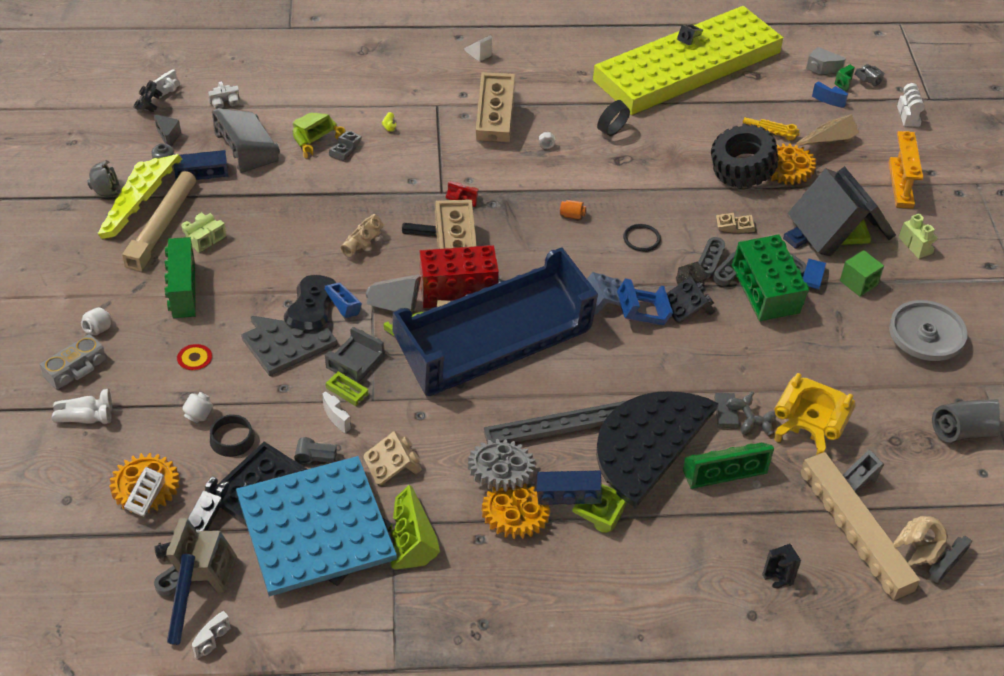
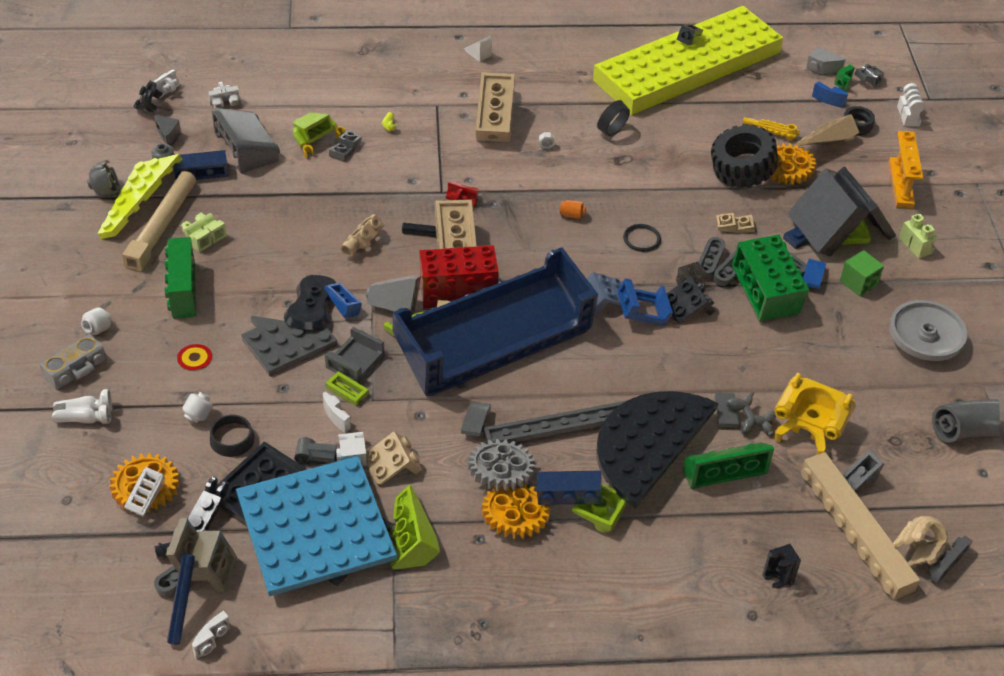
(351, 446): none -> white brick
(475, 419): none -> dark grey slope
(864, 114): none -> black tyre

